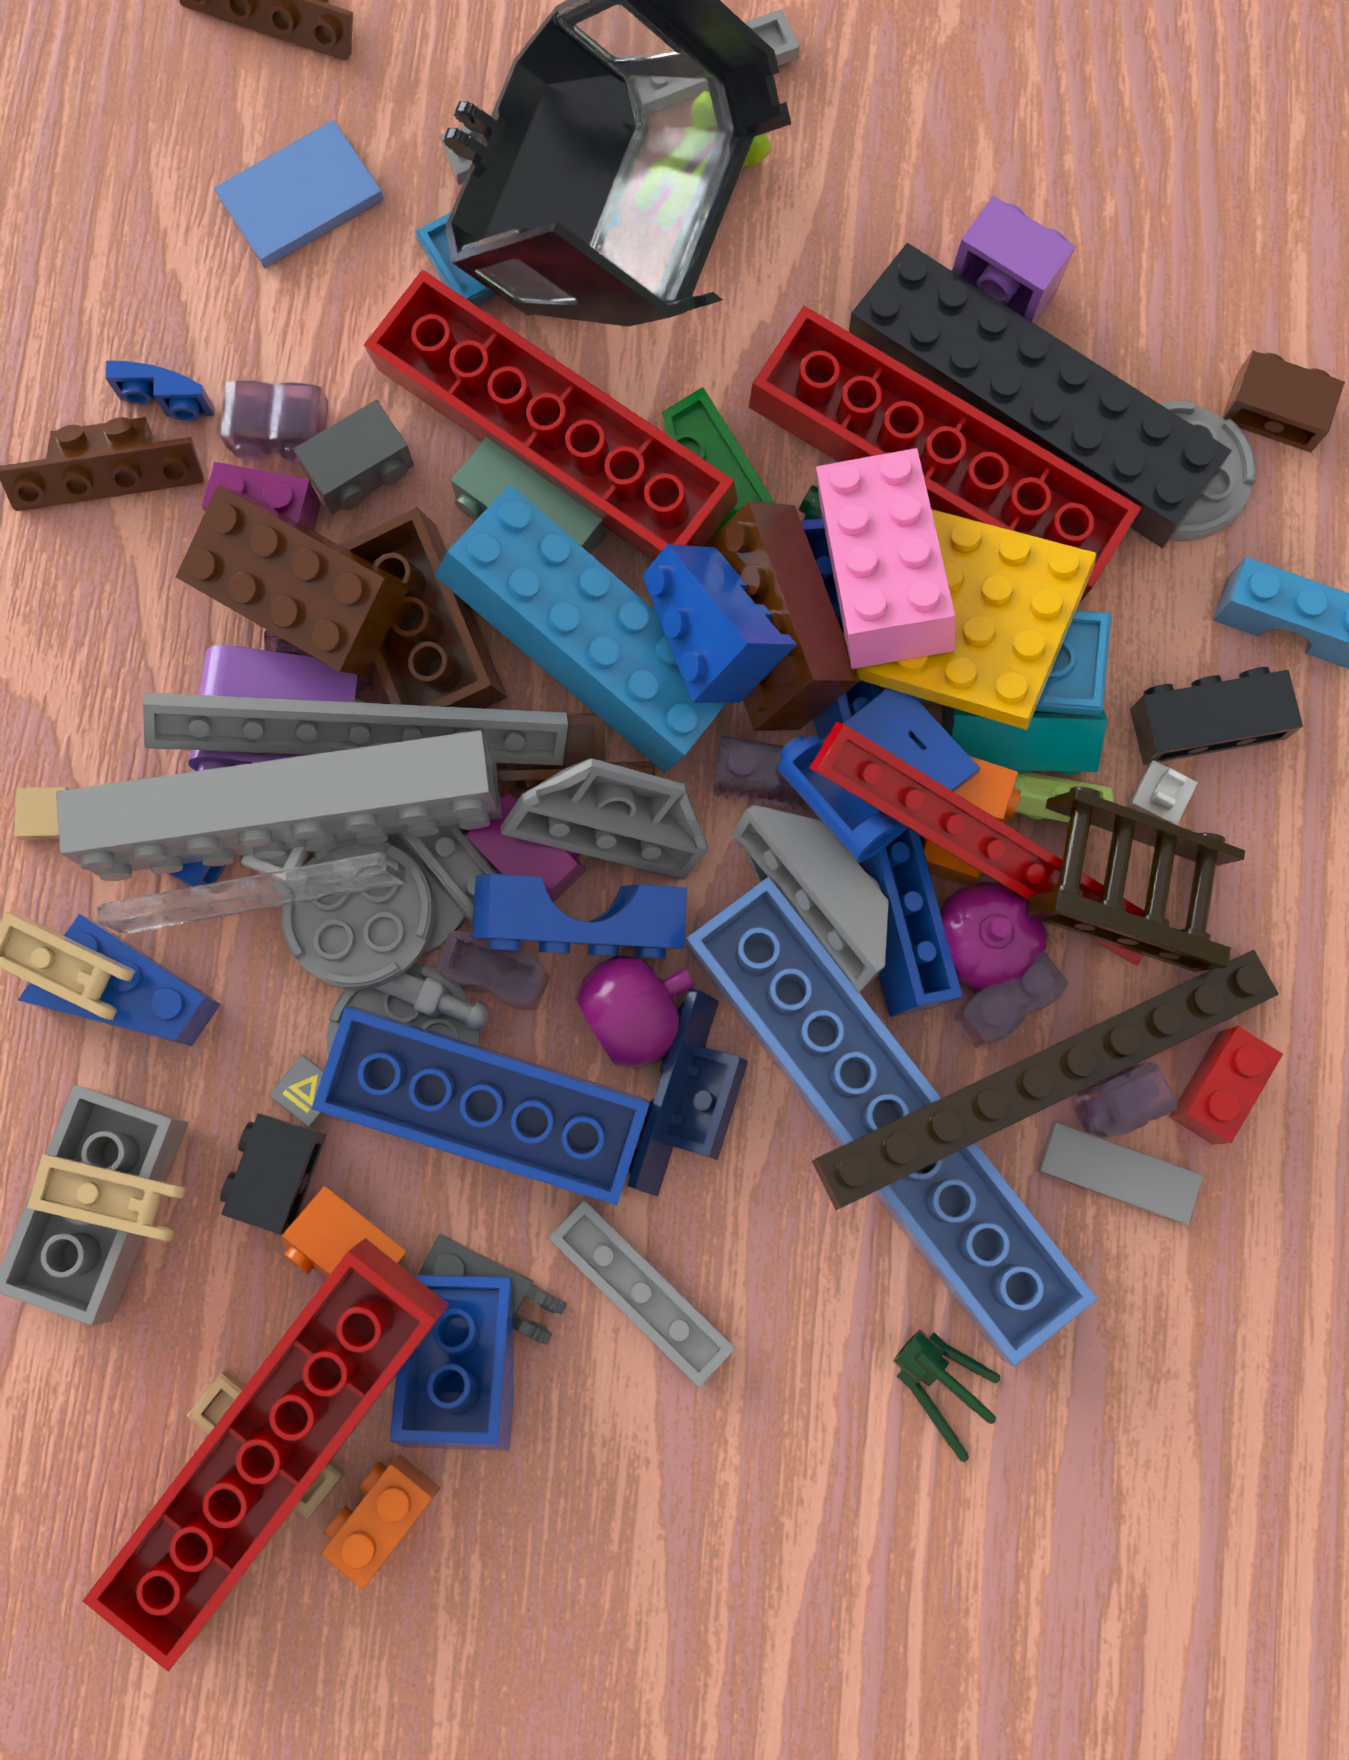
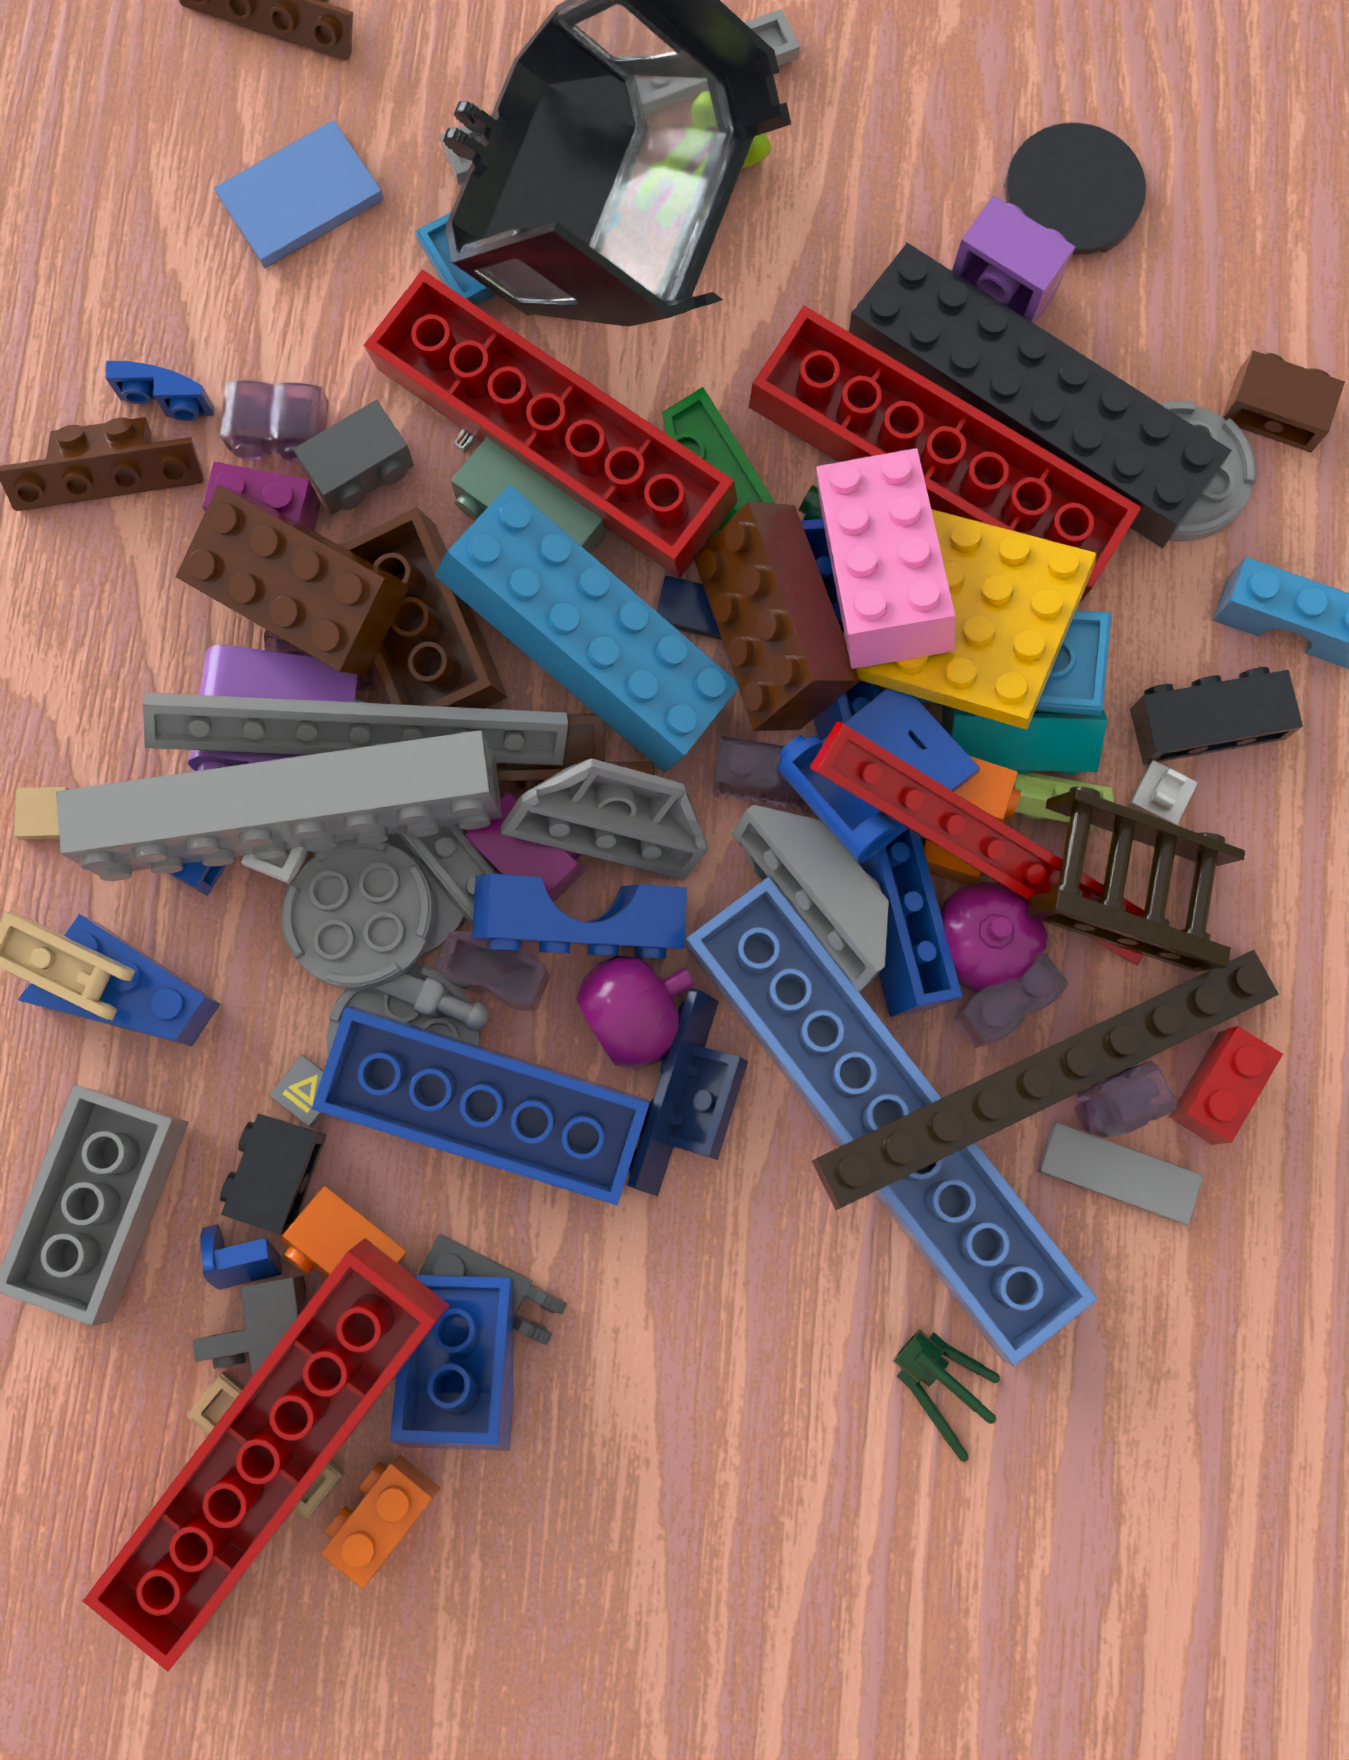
(101, 1196): tan hinge -> none
(236, 1263): none -> blue tile
(252, 893): clear tile -> none
(268, 1315): none -> dark grey brick
(464, 440): none -> white piece
(642, 1293): light grey plate -> none
(713, 624): blue wedge -> none
(1078, 184): none -> black tile

